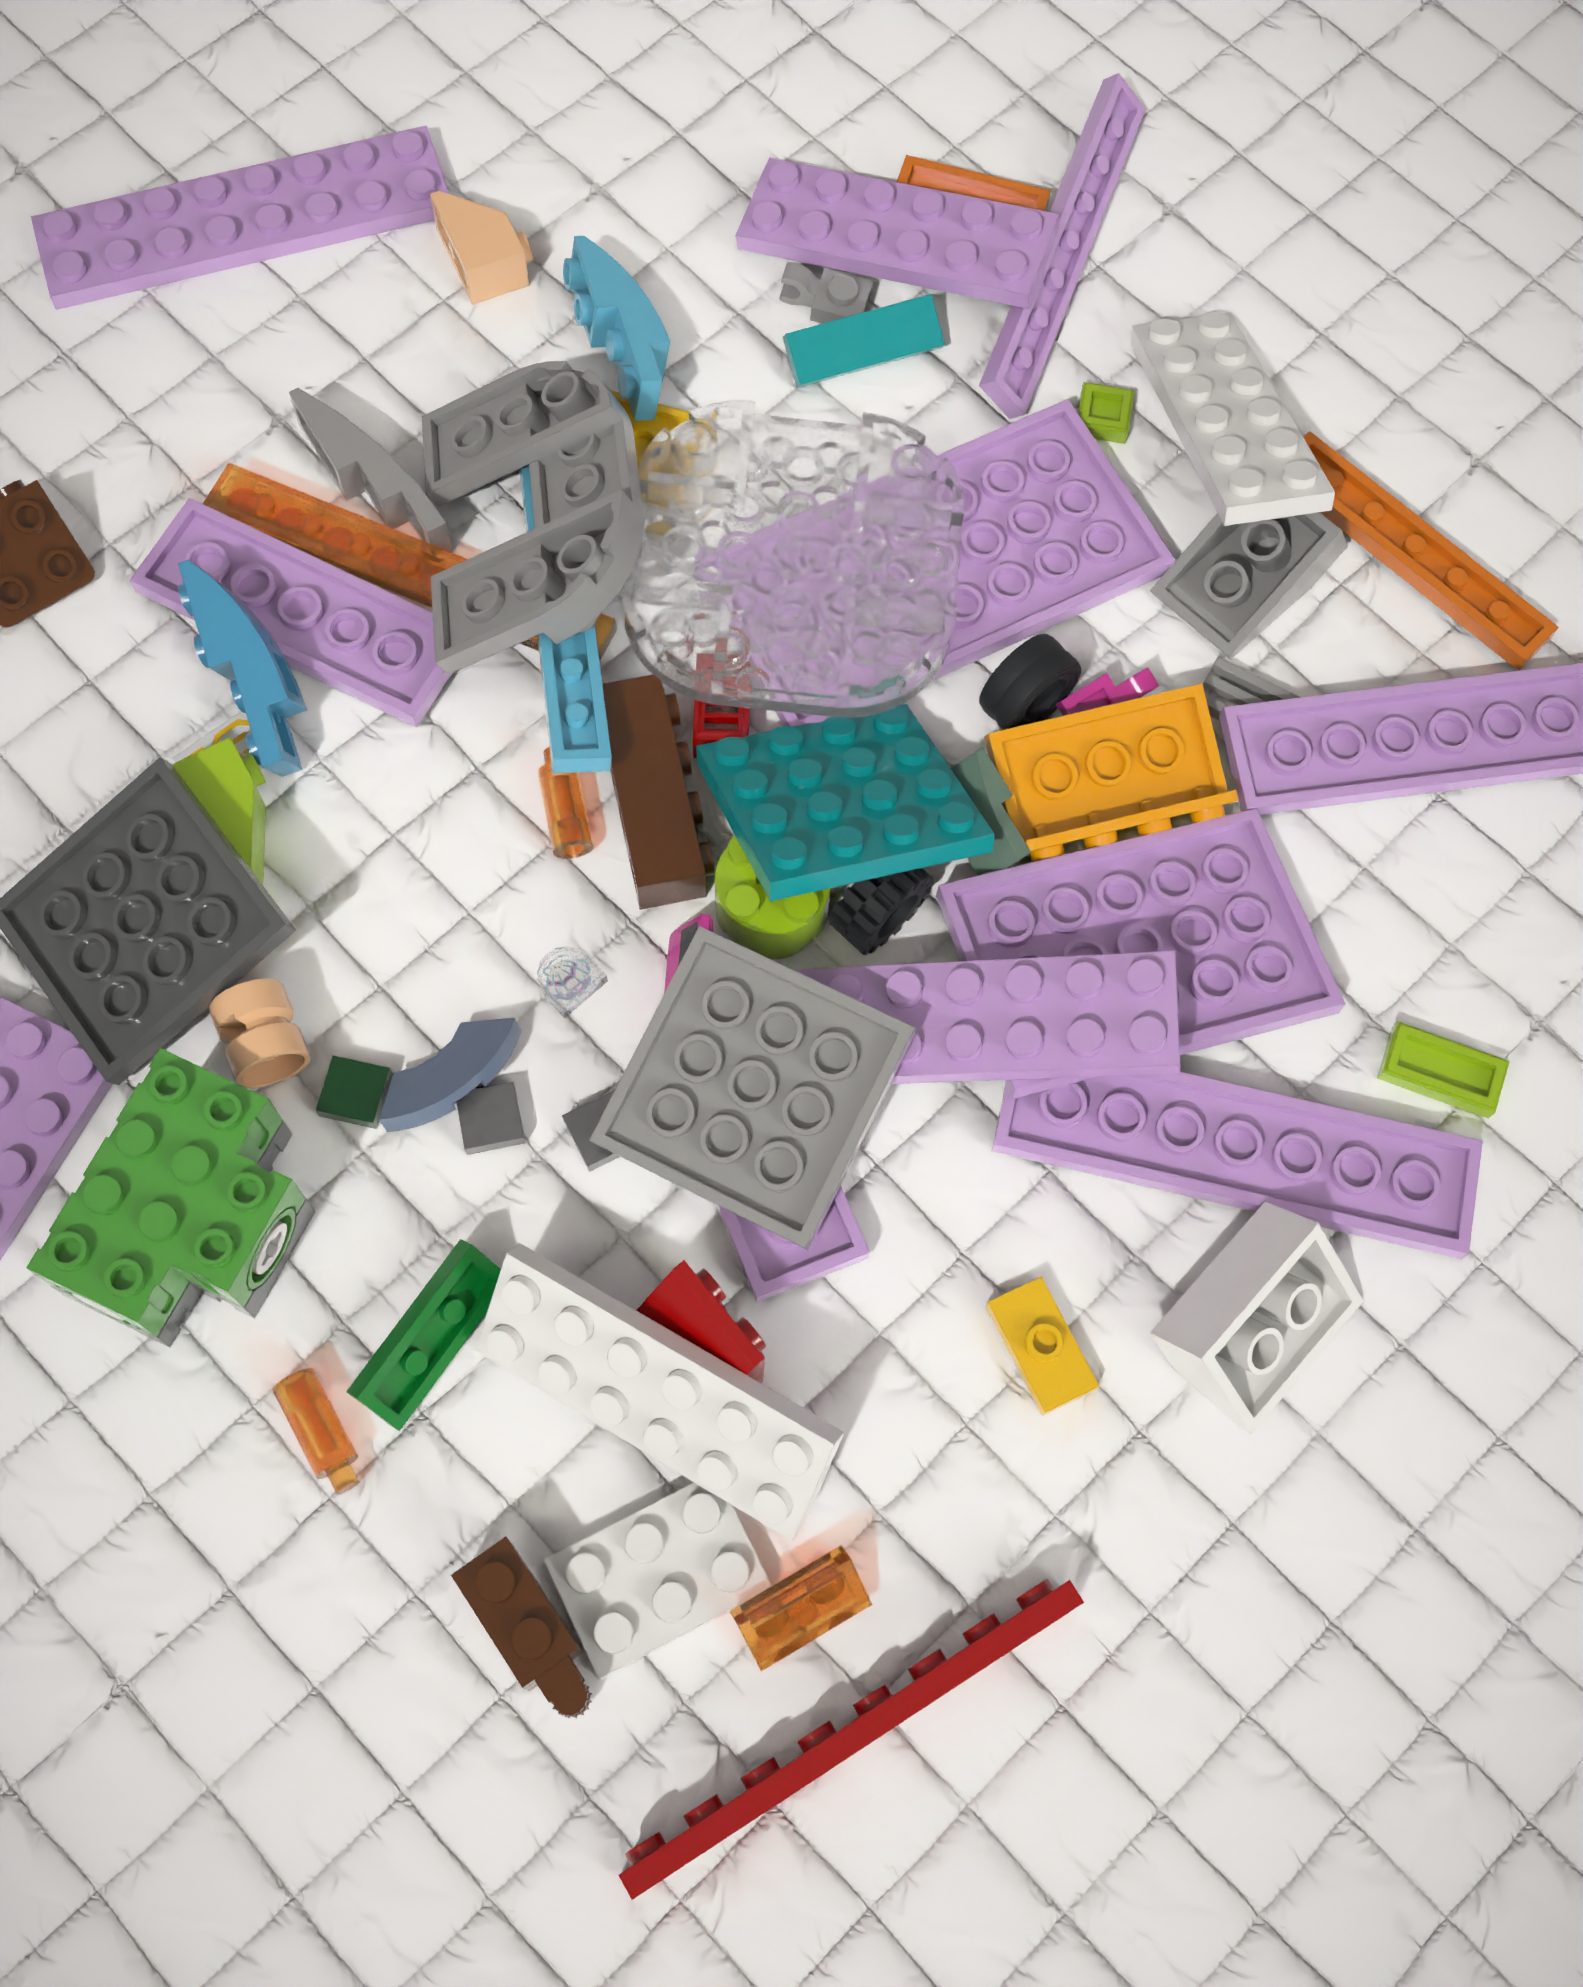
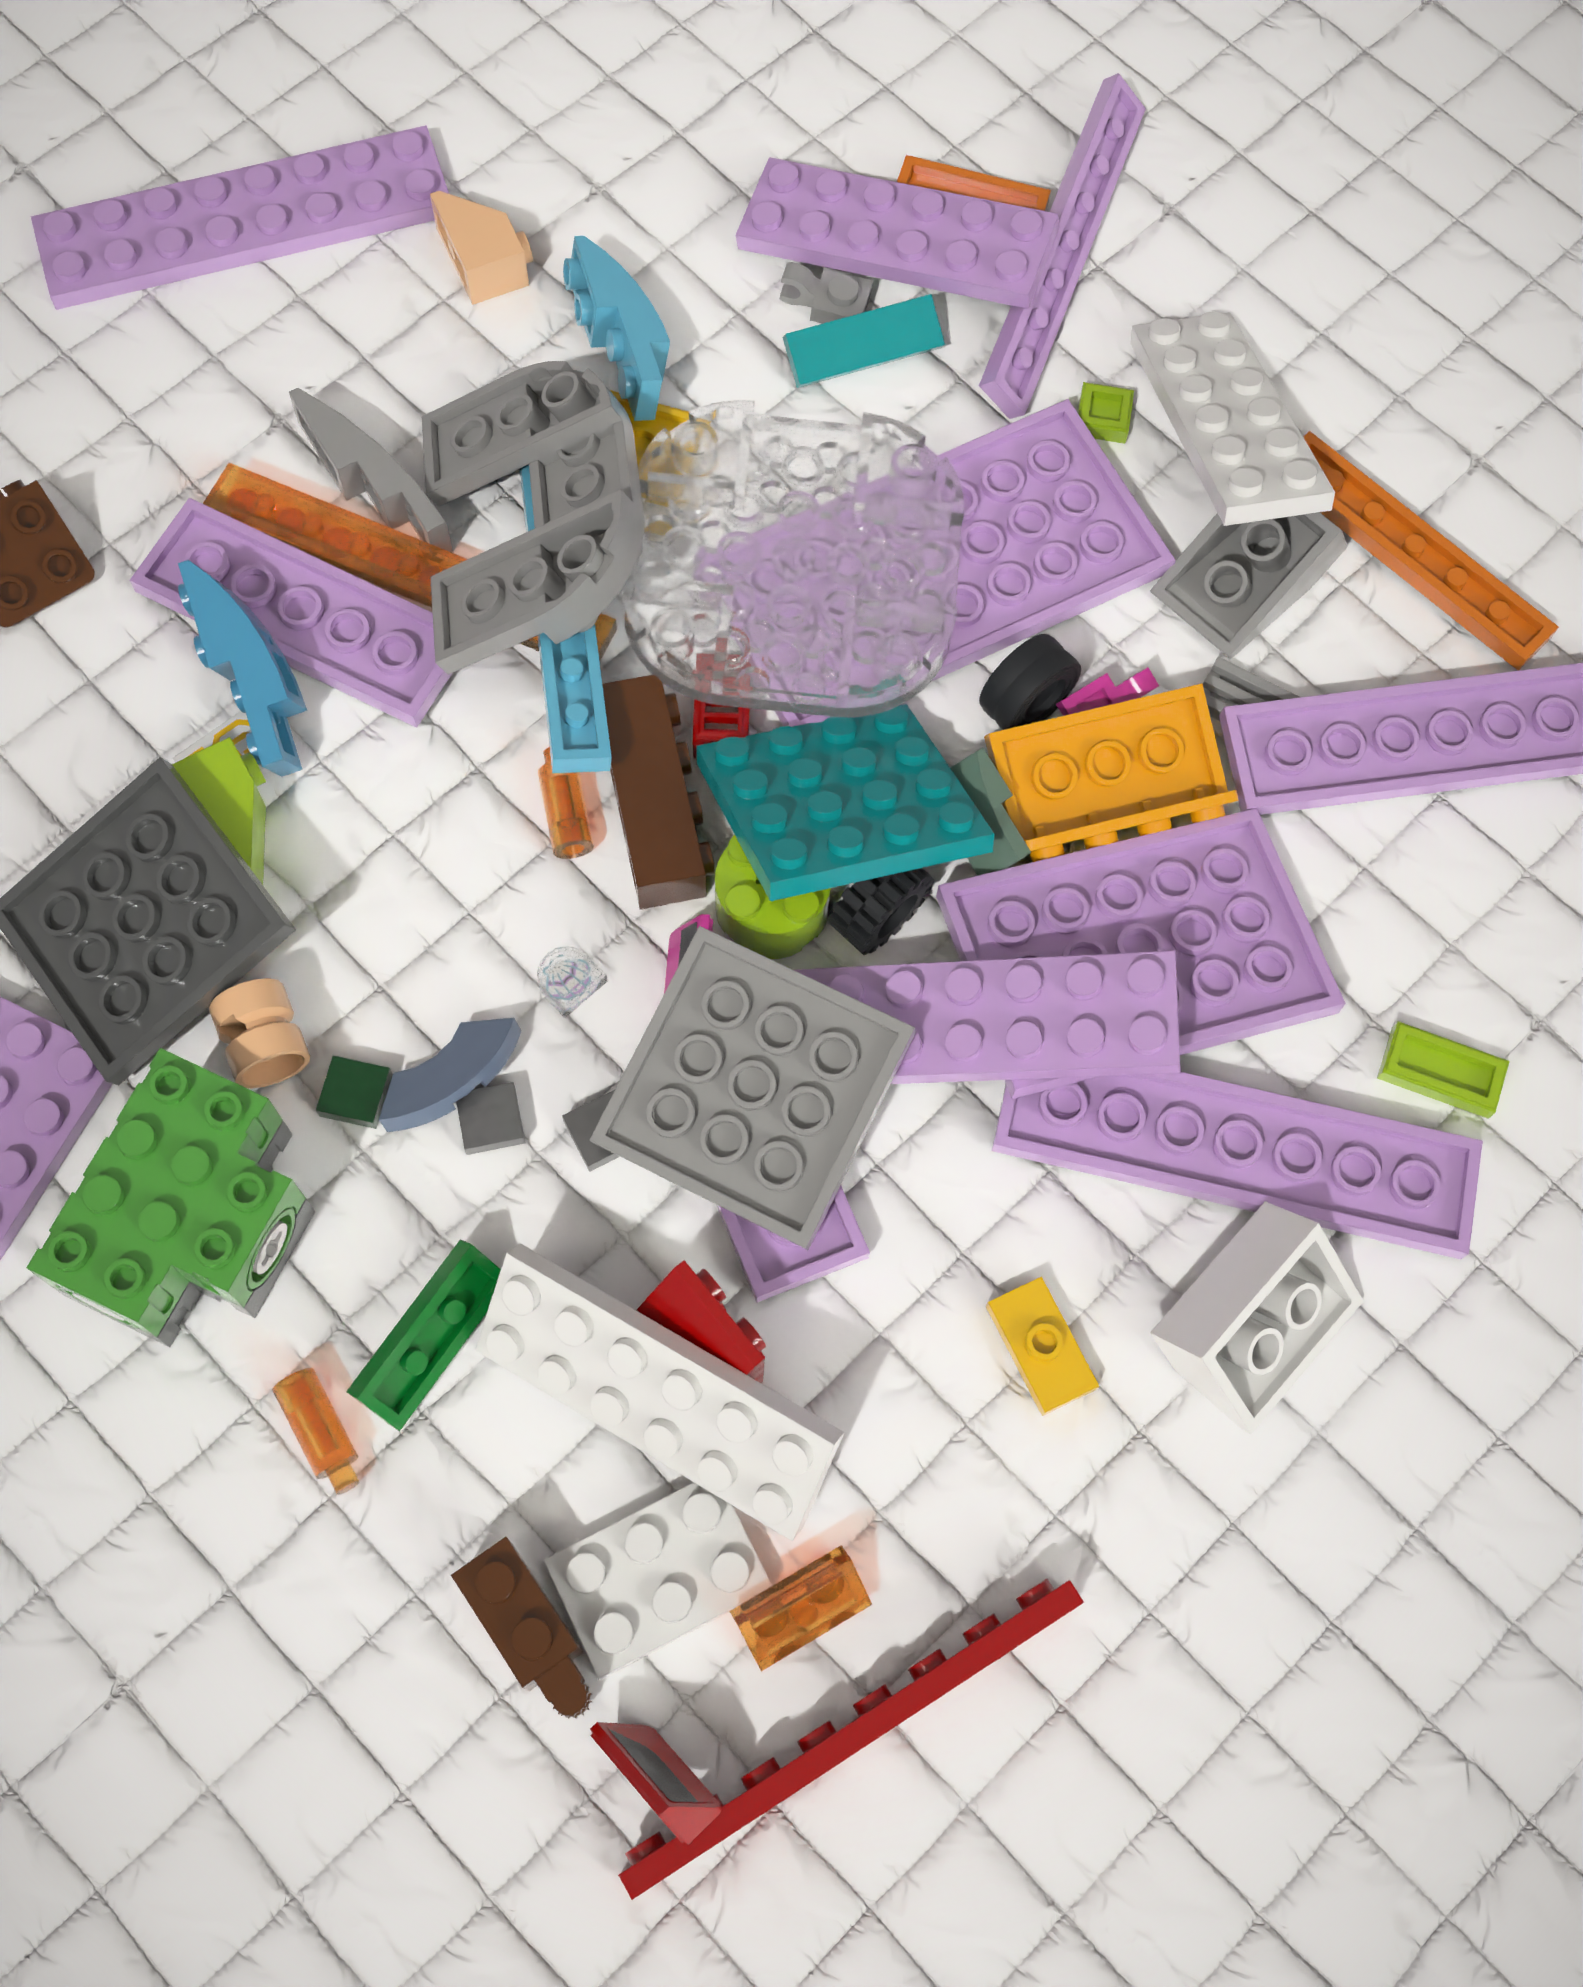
(659, 1777): none -> red slope

